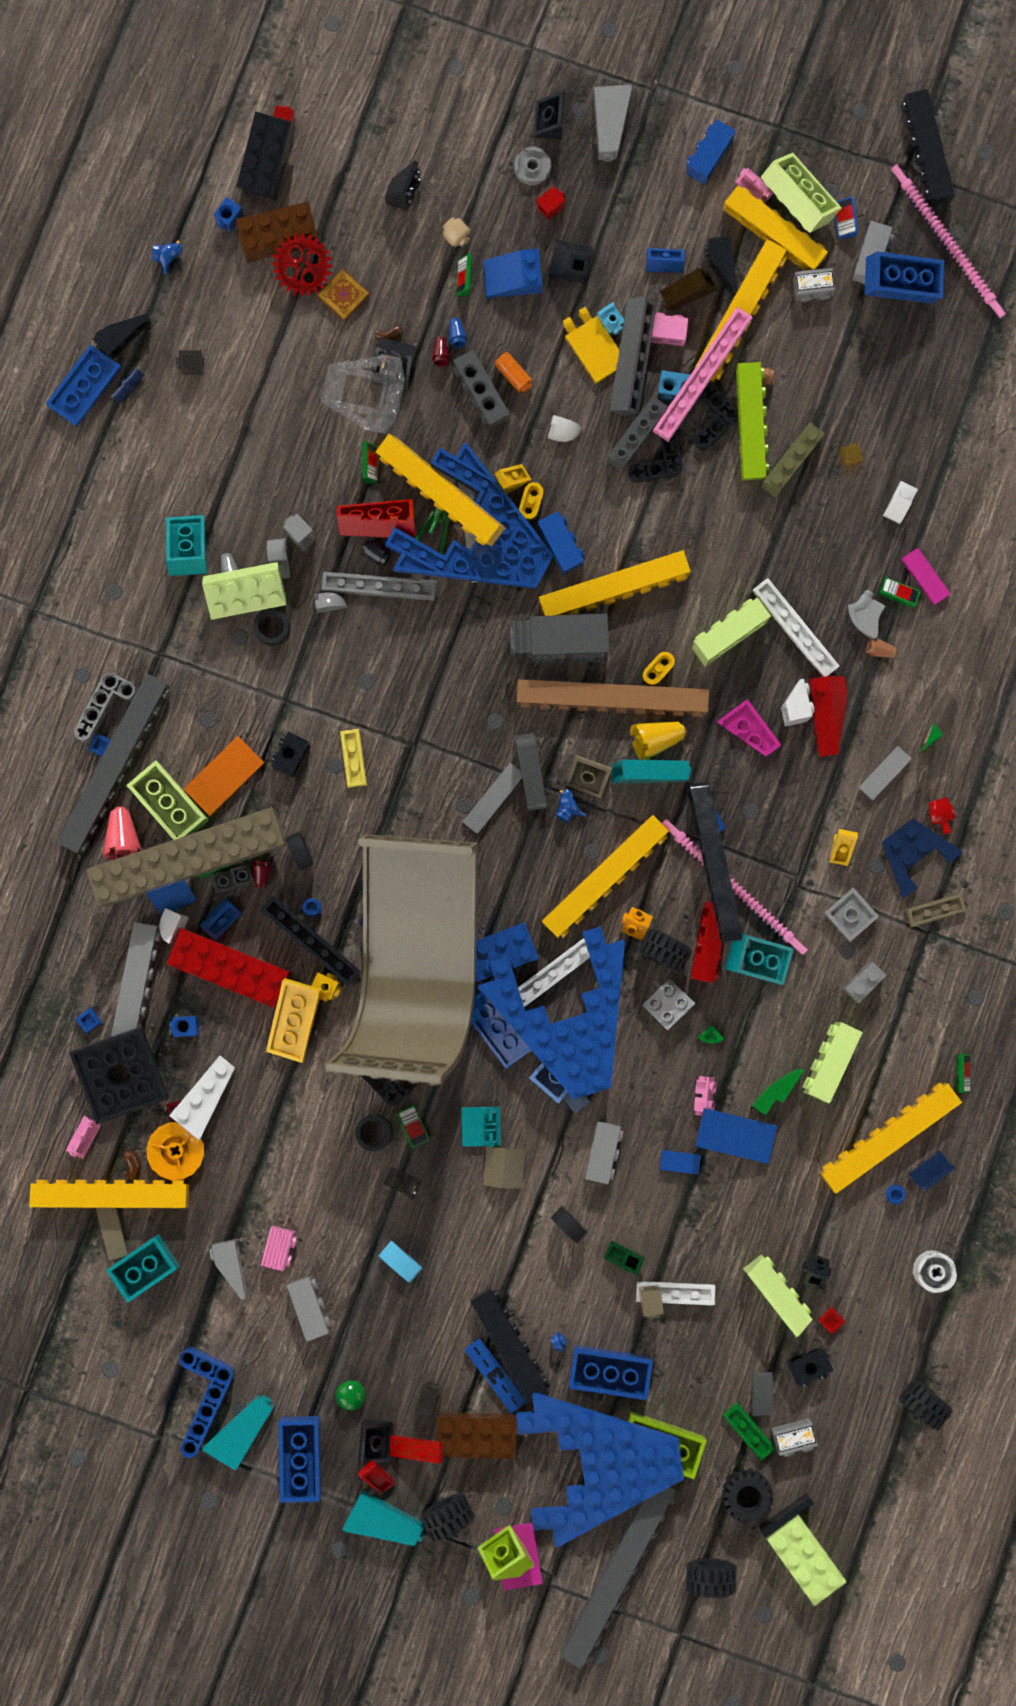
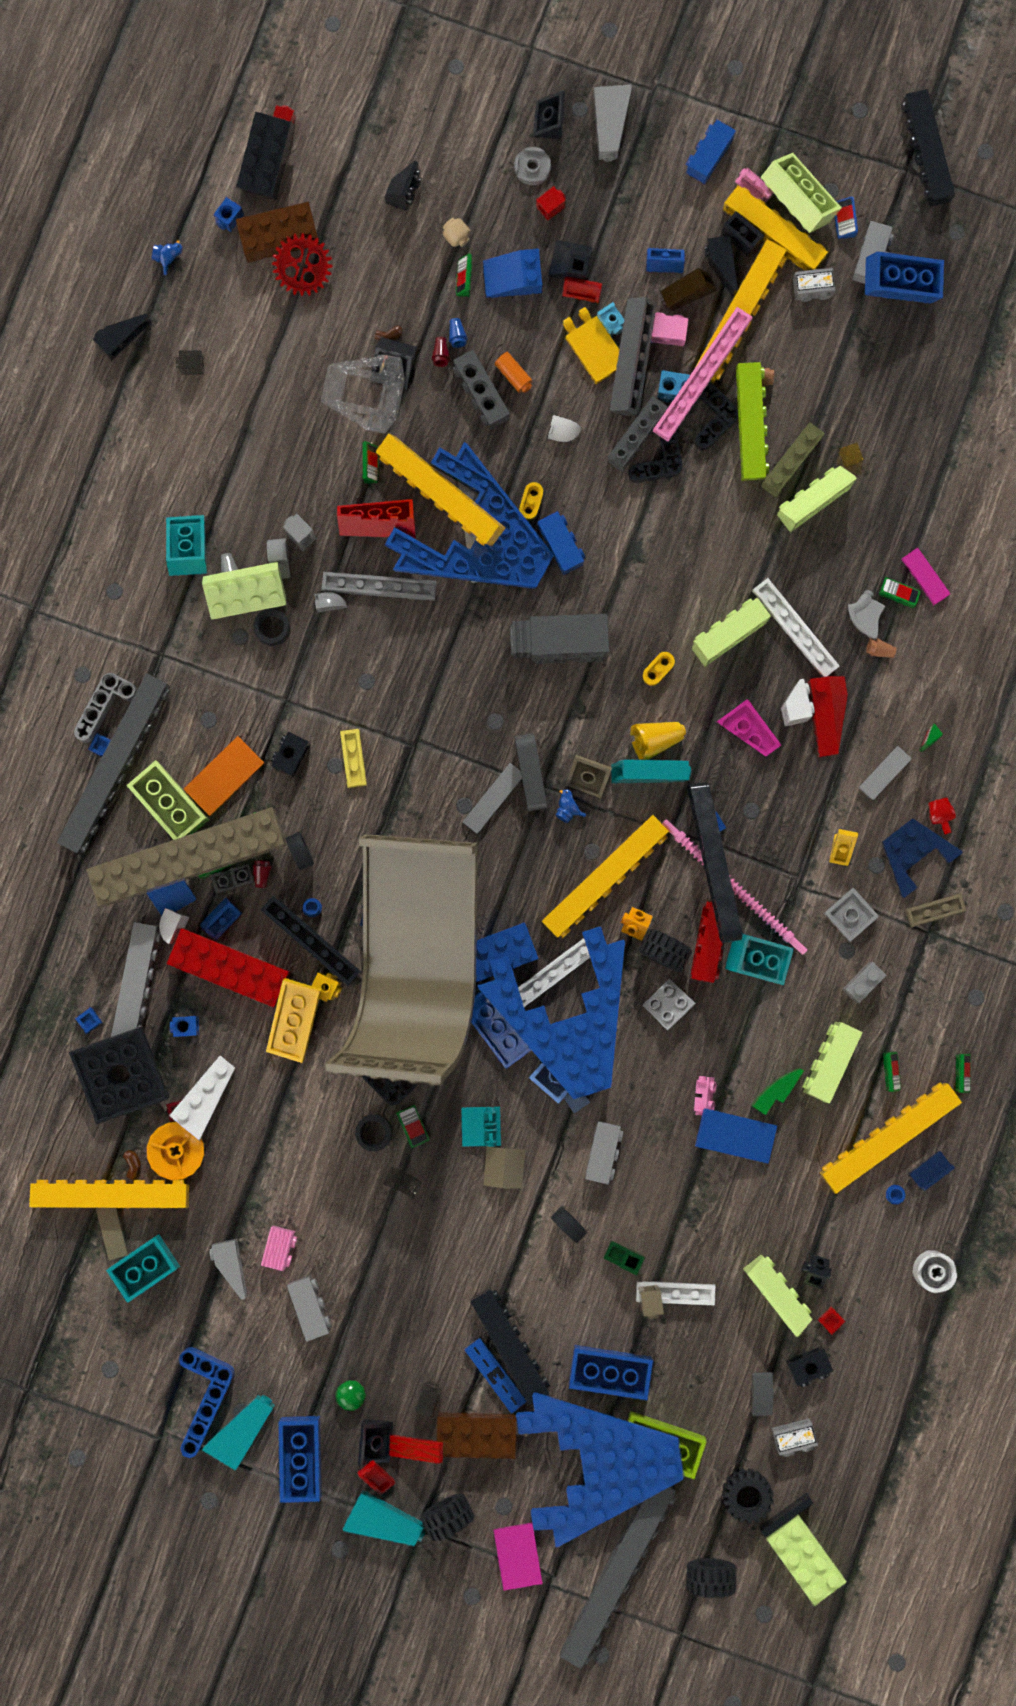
(83, 385): blue plate -> none
(83, 1137): bright pink hinge -> none
(120, 835): coral cone -> none
(127, 385): dark blue pin -> none
(343, 295): tile -> none
(376, 552): black brick -> none
(400, 1262): medium azure slope -> none
(438, 518): green plant -> none
(505, 1555): lime slope -> none
(512, 478): yellow slope -> none
(559, 1342): blue plate -> none
(582, 289): none -> red tile
(612, 697): medium nougat brick -> none
(616, 585): yellow brick -> none
(680, 1162): blue tile -> none
(710, 1036): green tile -> none
(742, 234): none -> black brick
(749, 1431): green tile -> none
(815, 498): none -> yellowish green slope
(891, 1071): none -> green slope
(900, 502): white slope -> none
(906, 184): bright pink hose -> none
(925, 1404): black tyre -> none

